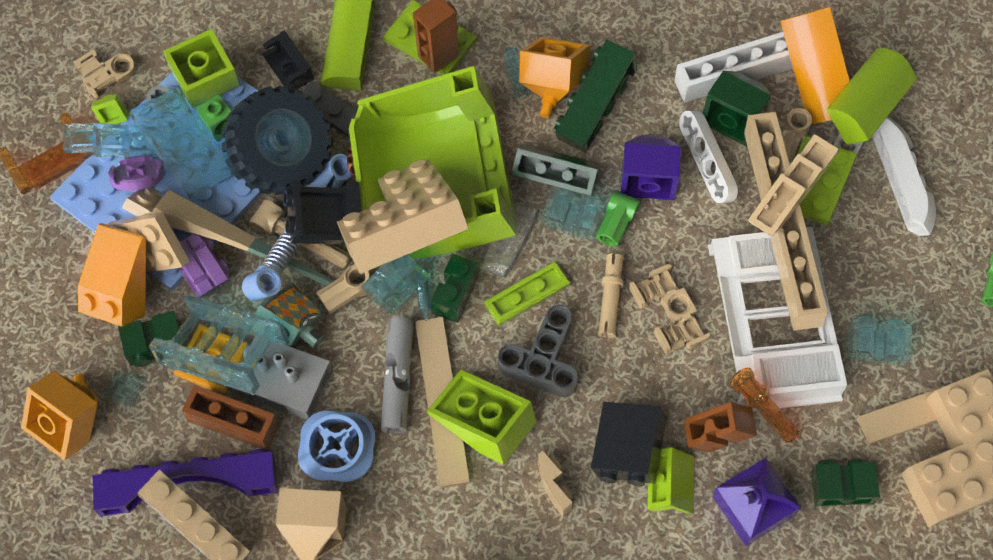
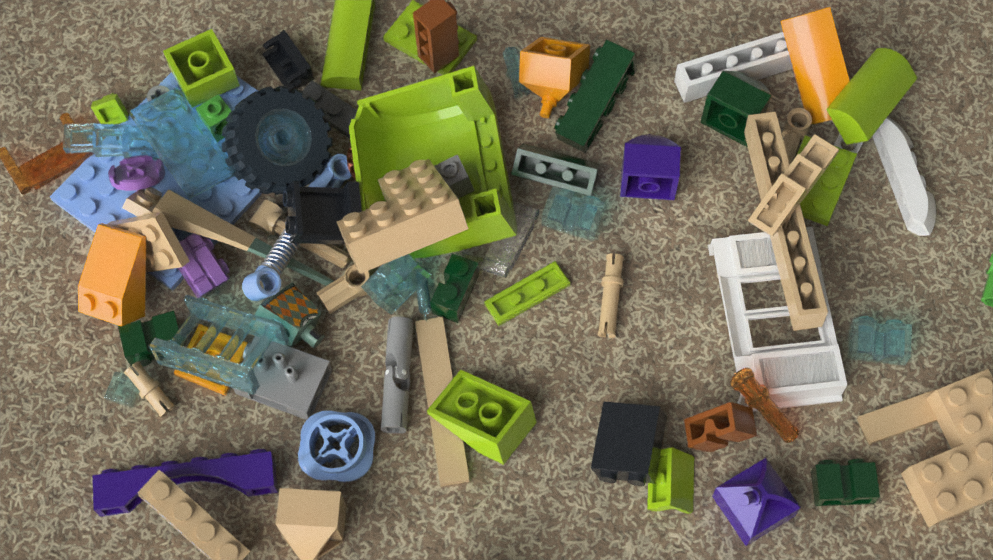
(60, 413): light orange piece -> none
(99, 76): tan piece -> none
(149, 389): none -> tan pin
(230, 418): dark orange brick -> none
(455, 176): none -> light grey brick
(543, 358): dark grey beam -> none
(550, 475): tan slope -> none
(617, 217): bright green piece -> none
(664, 287): tan piece -> none
(721, 183): white beam -> none

